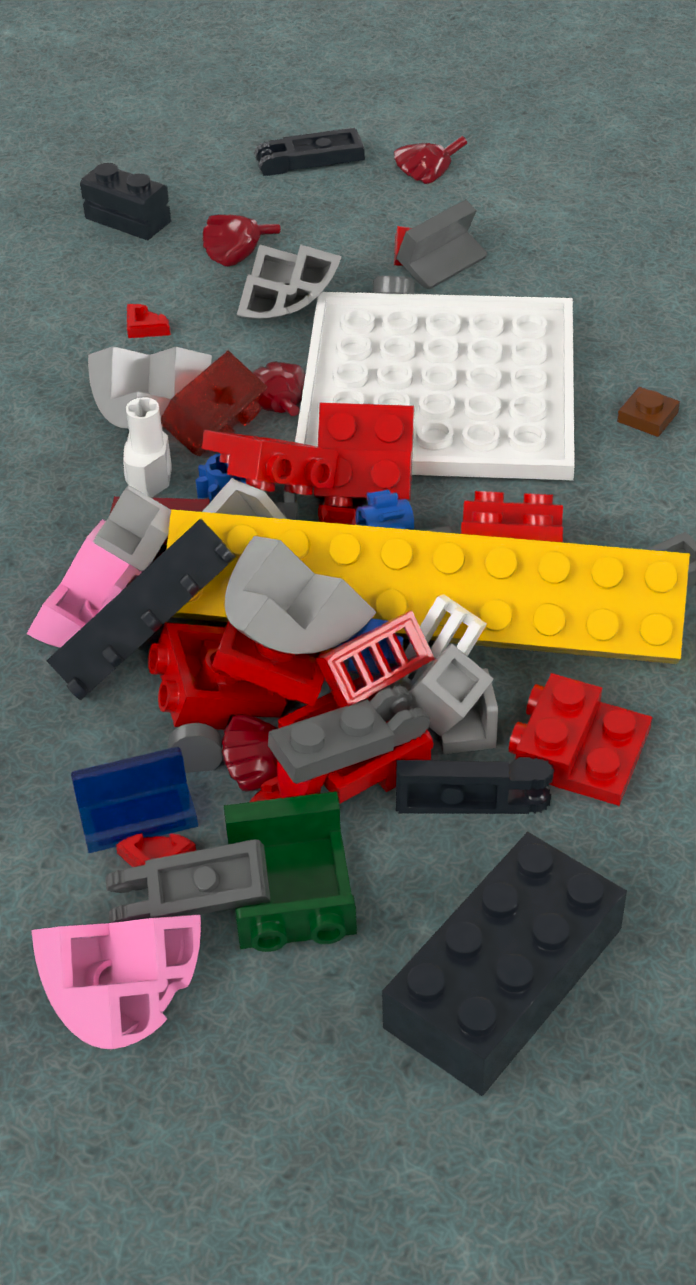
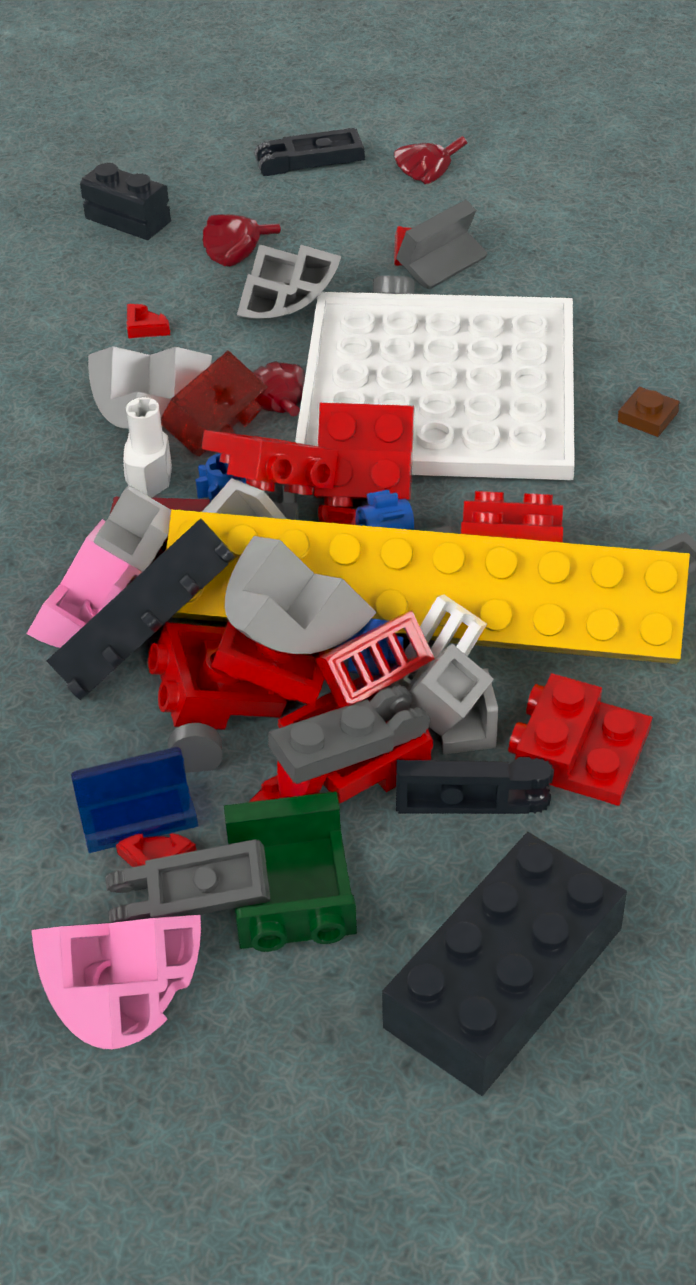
(248, 752): dark red piece -> none

